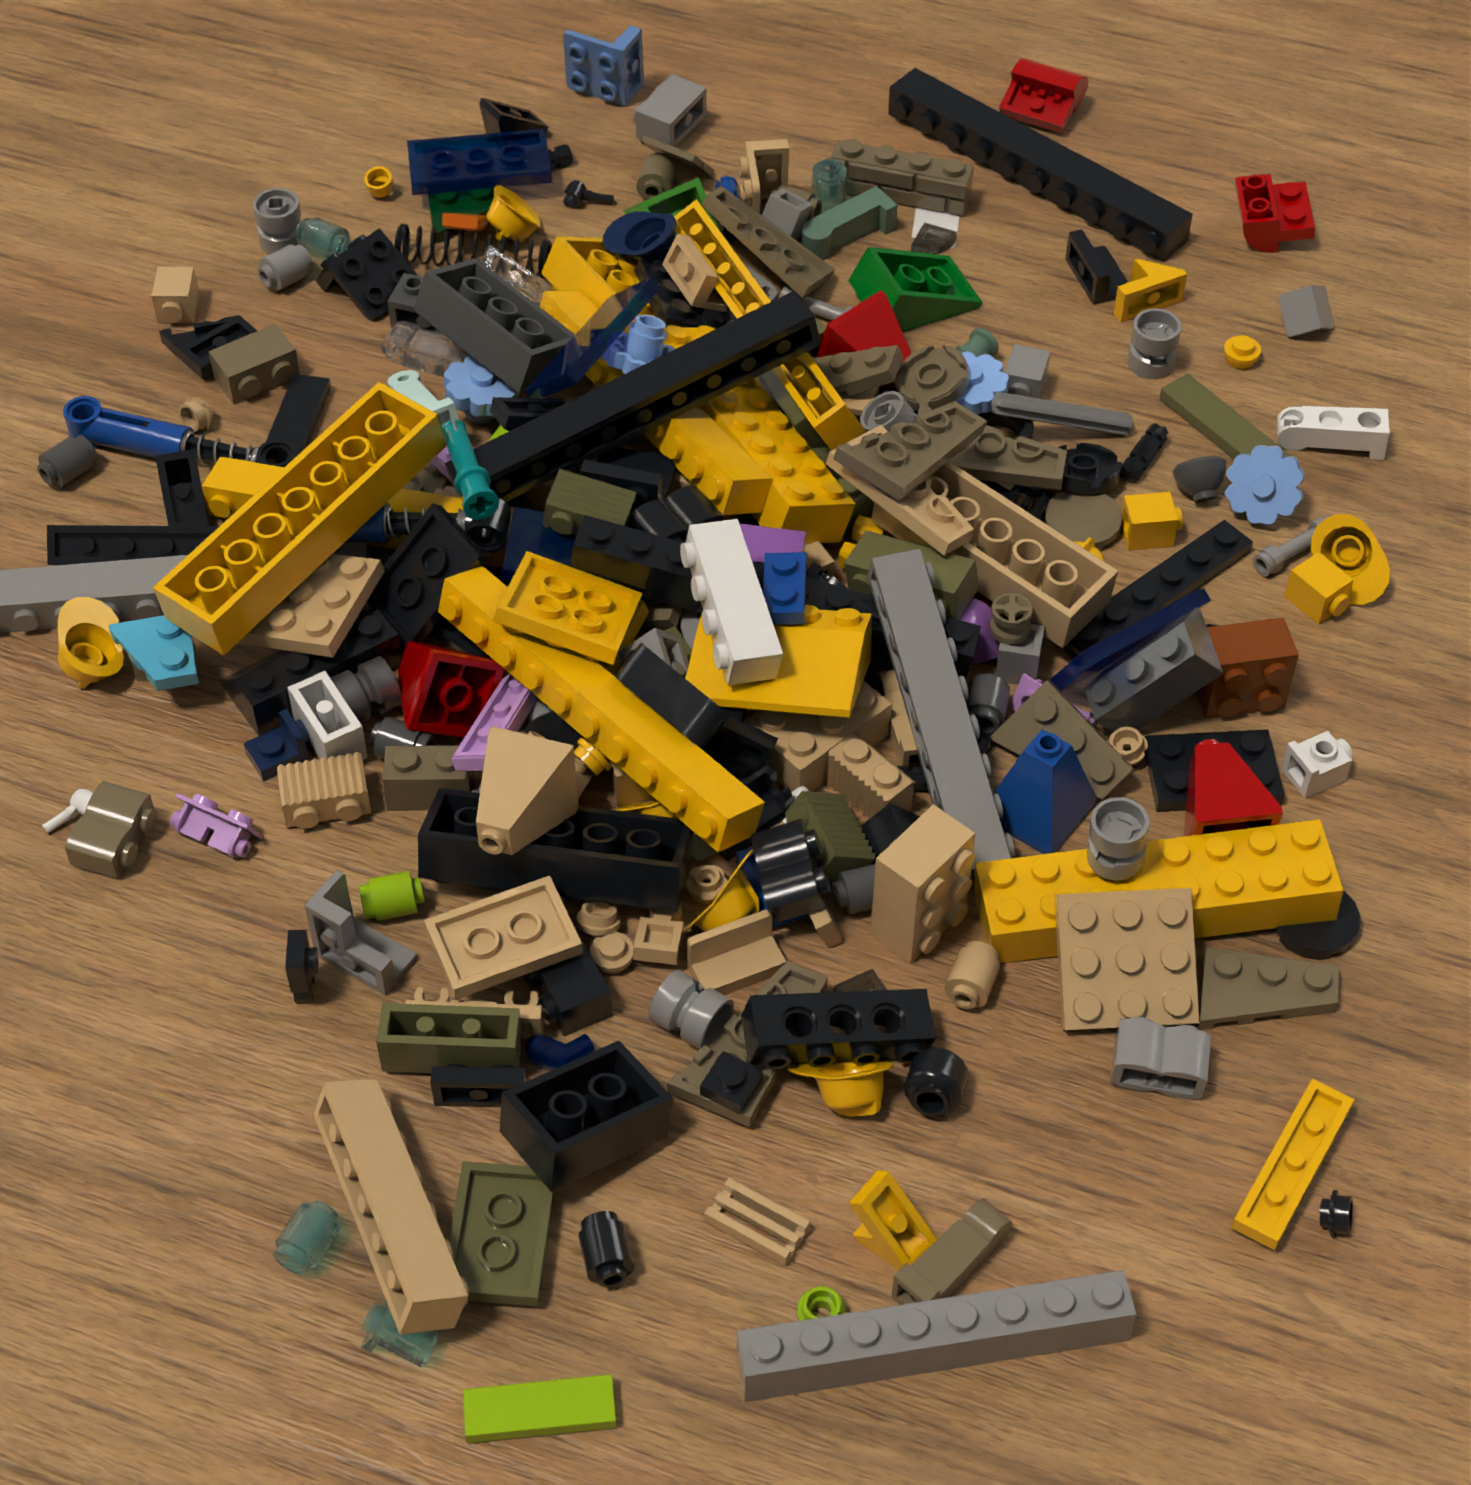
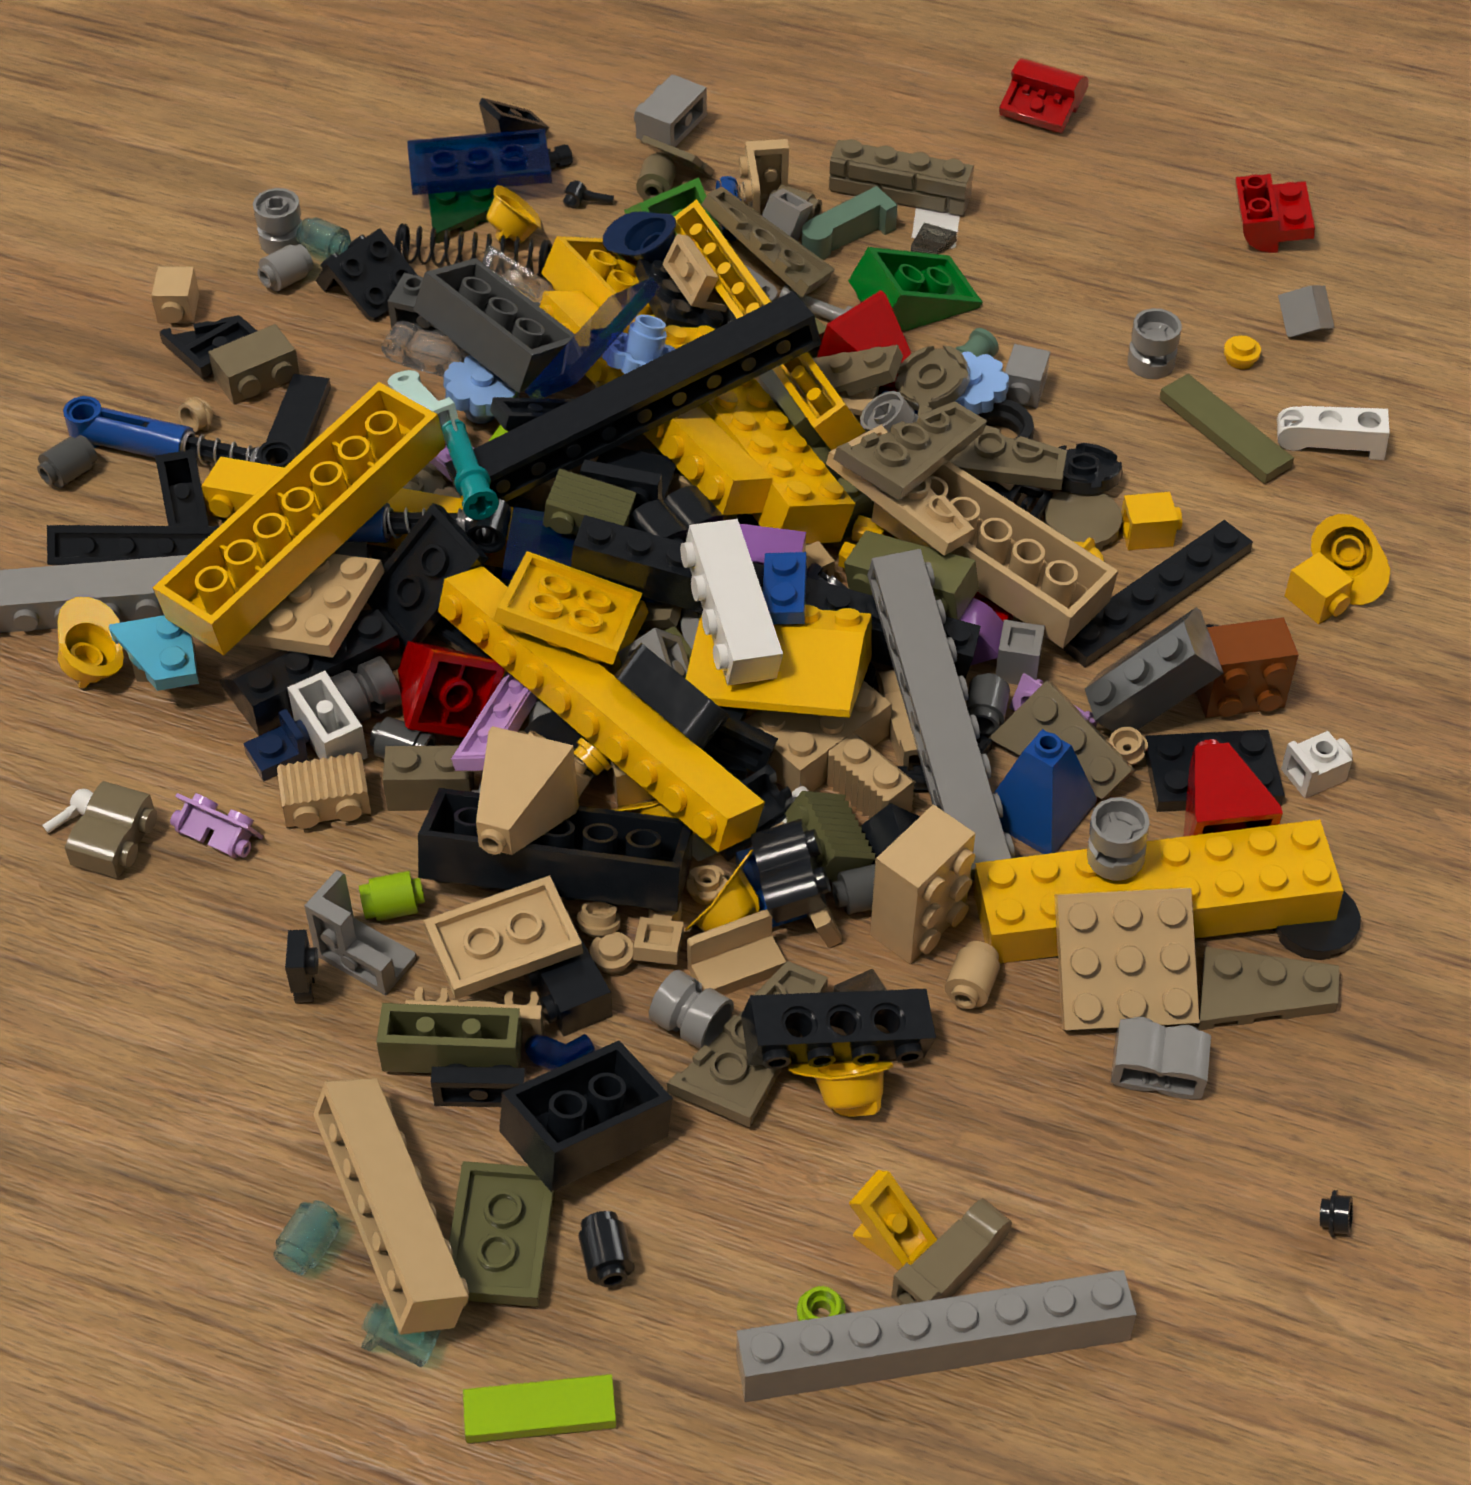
(378, 181): yellow hinge -> none
(465, 221): orange tile -> none
(605, 68): medium blue bracket -> none
(731, 1082): black plate -> none
(765, 1206): tan tile -> none
(829, 183): clear light blue brick -> none
(936, 1081): black head -> none
(1010, 618): dark tan wheel -> none
(1040, 164): black brick -> none
(1061, 413): light grey axle -> none
(1093, 268): black panel -> none
(1118, 645): clear blue tile -> none
(1144, 452): black axle -> none
(1149, 287): yellow slope -> none
(1201, 477): dark grey brick -> none
(1265, 484): light blue plant -> none
(1272, 559): light grey bar -> none
(1292, 1164): yellow plate -> none

